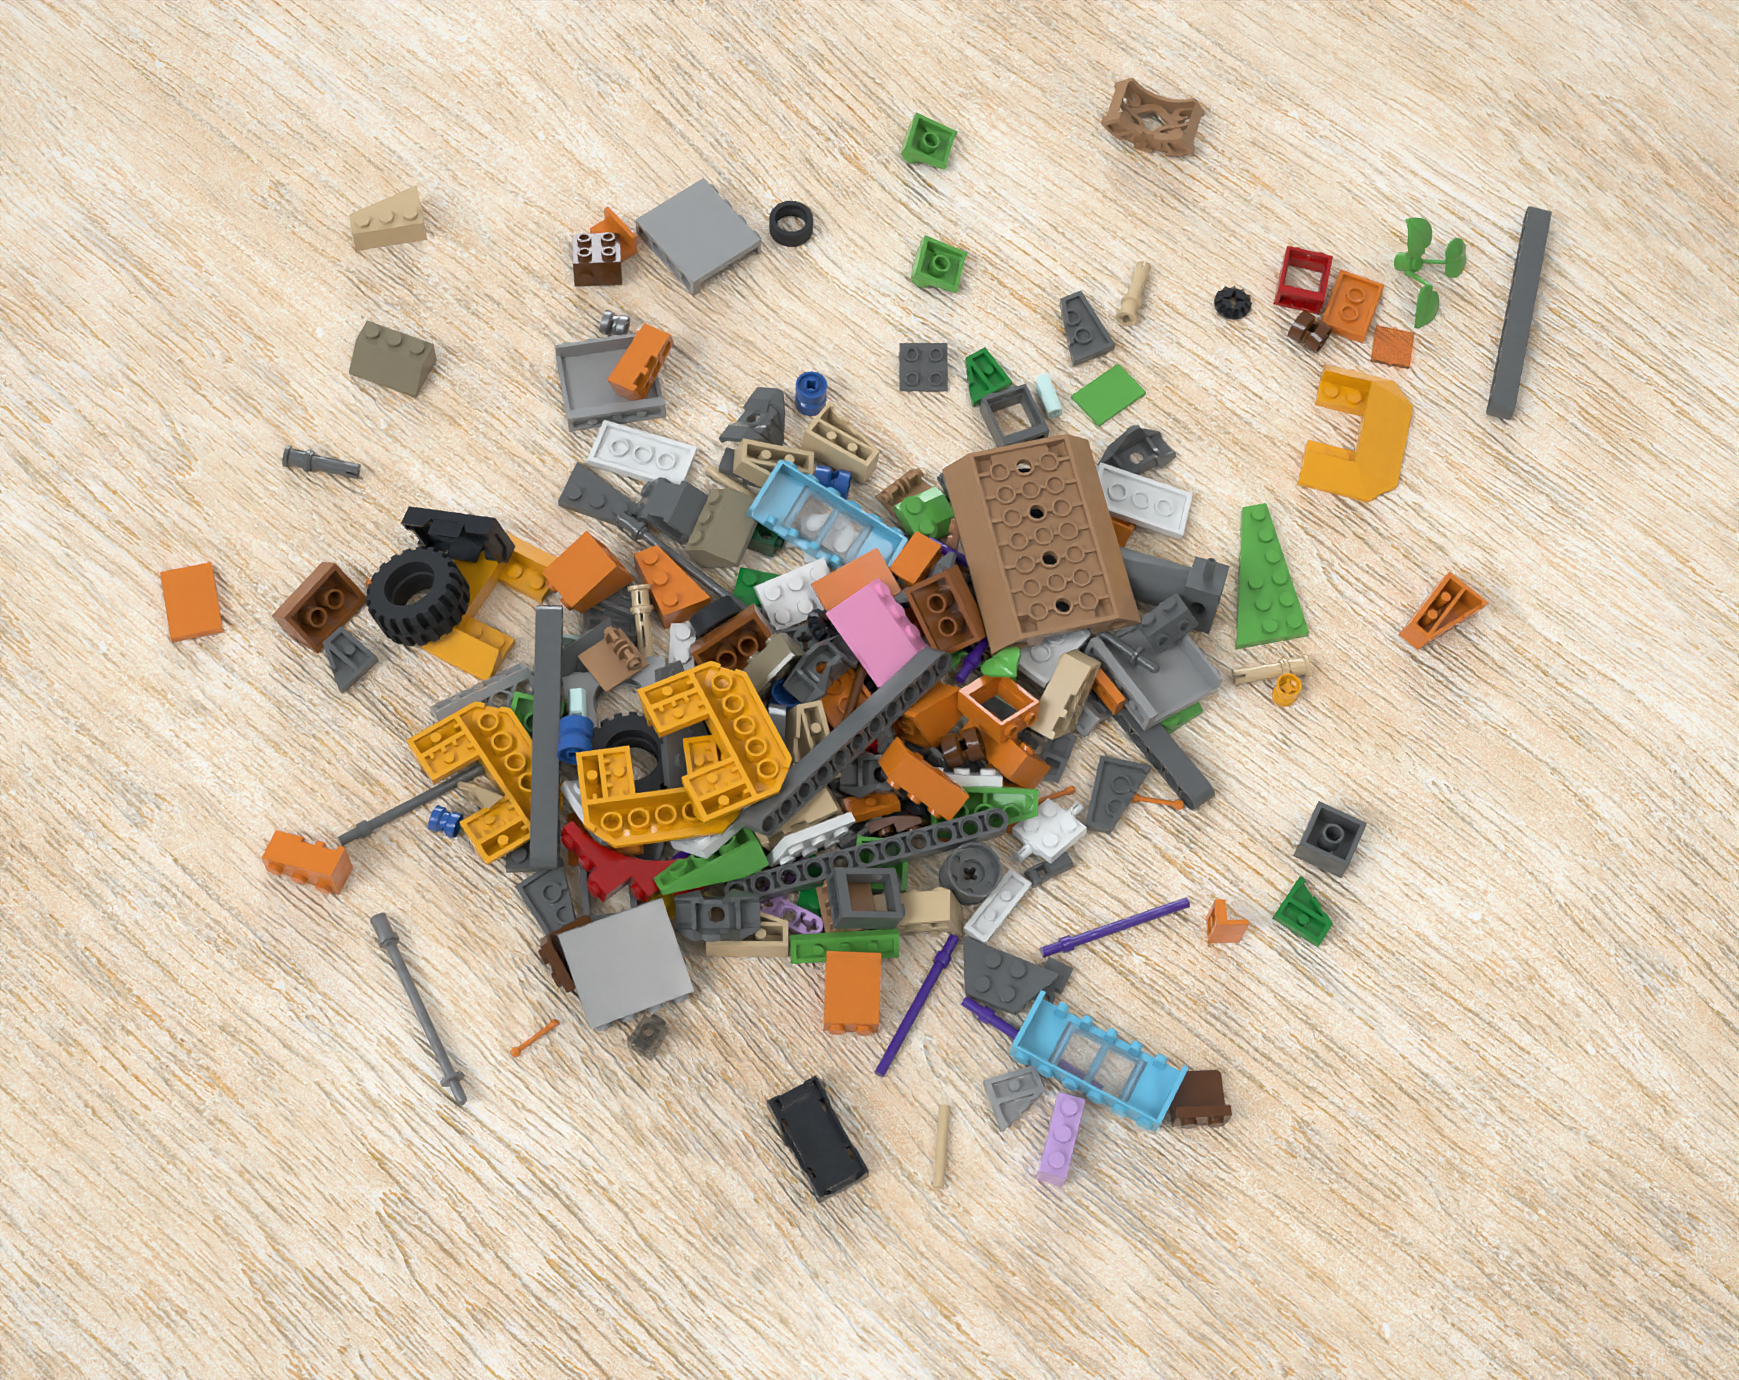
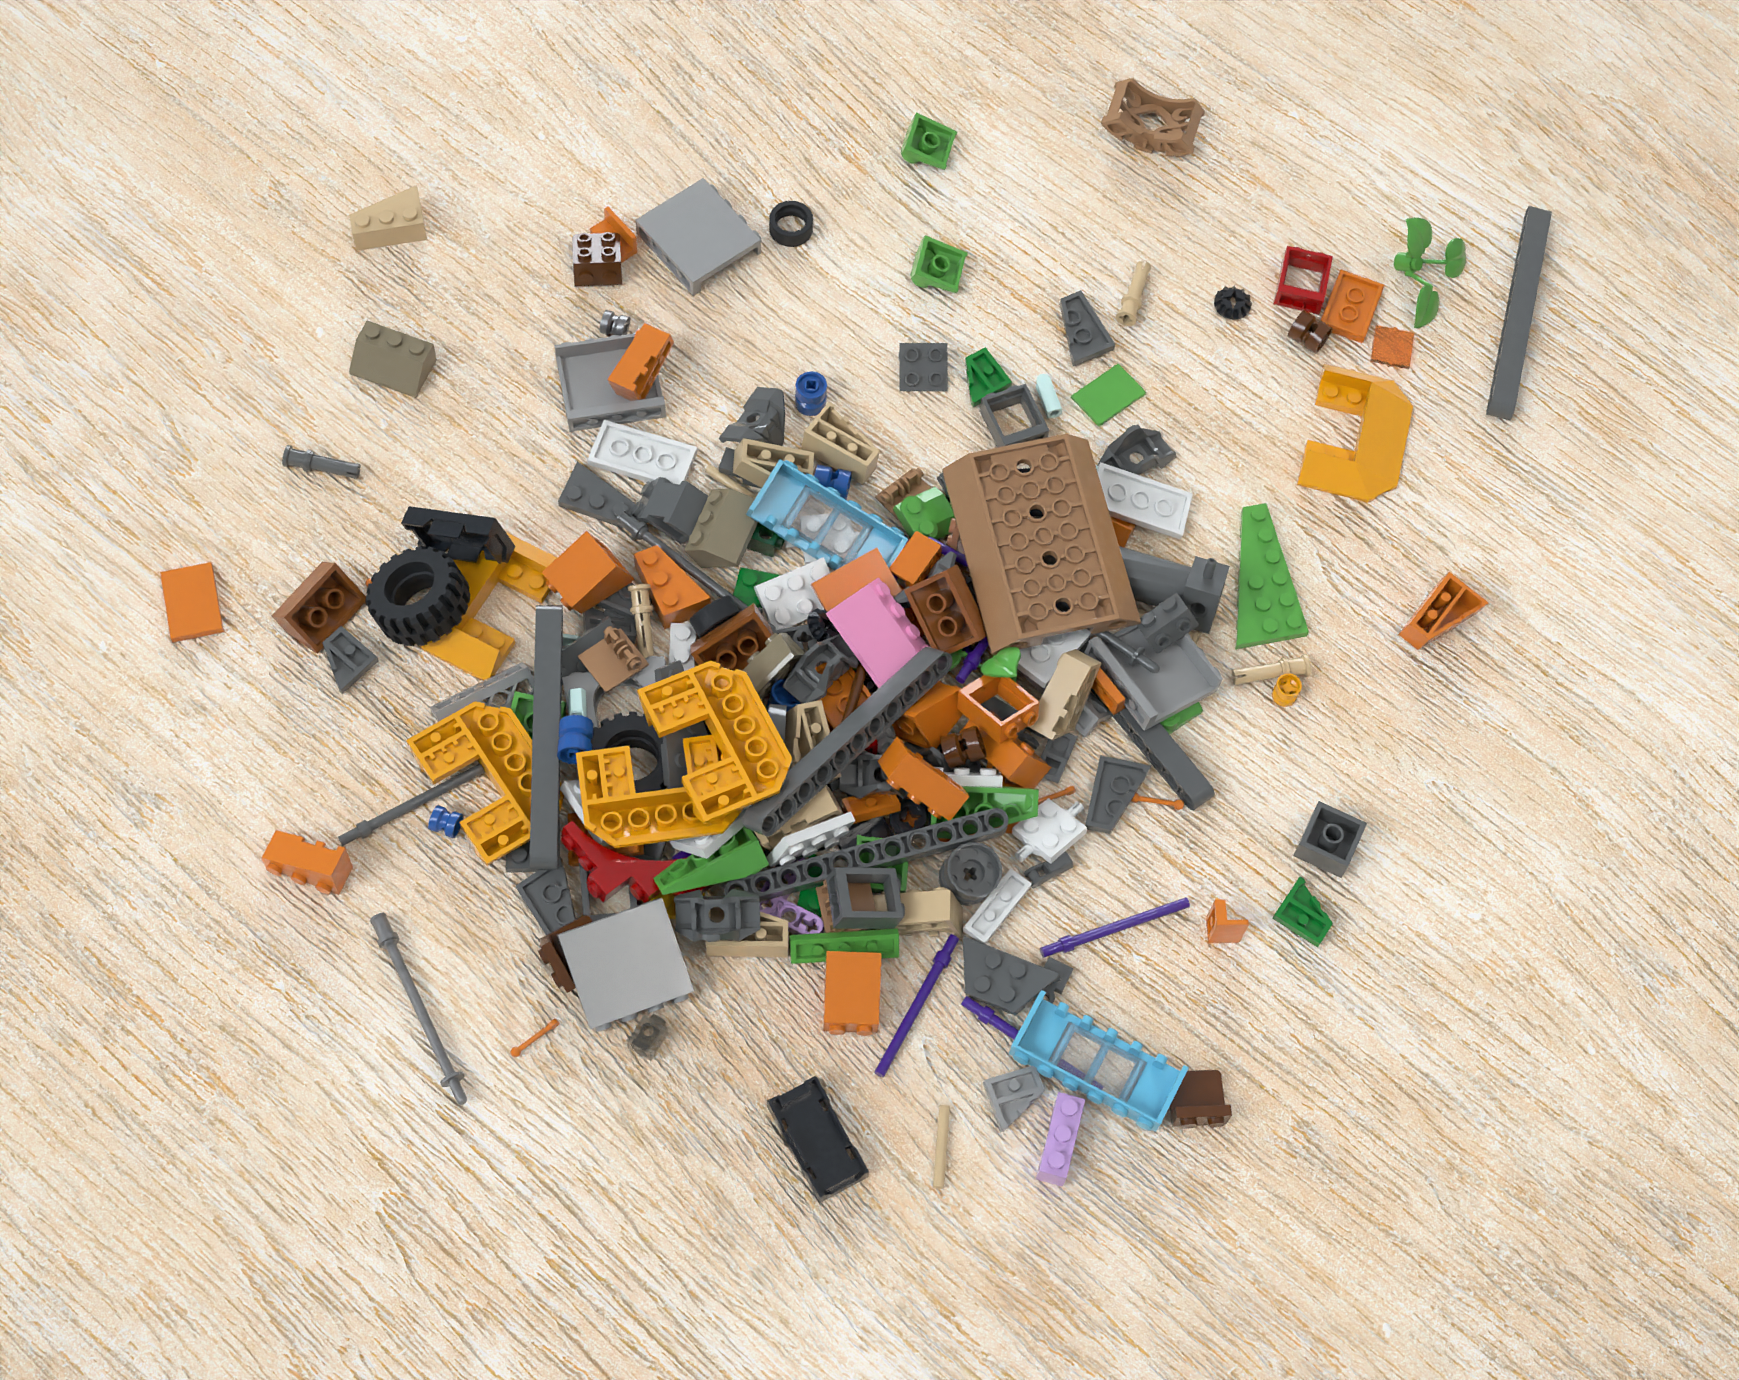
(478, 795): tan slope -> none
(885, 826): reddish brown slope -> none

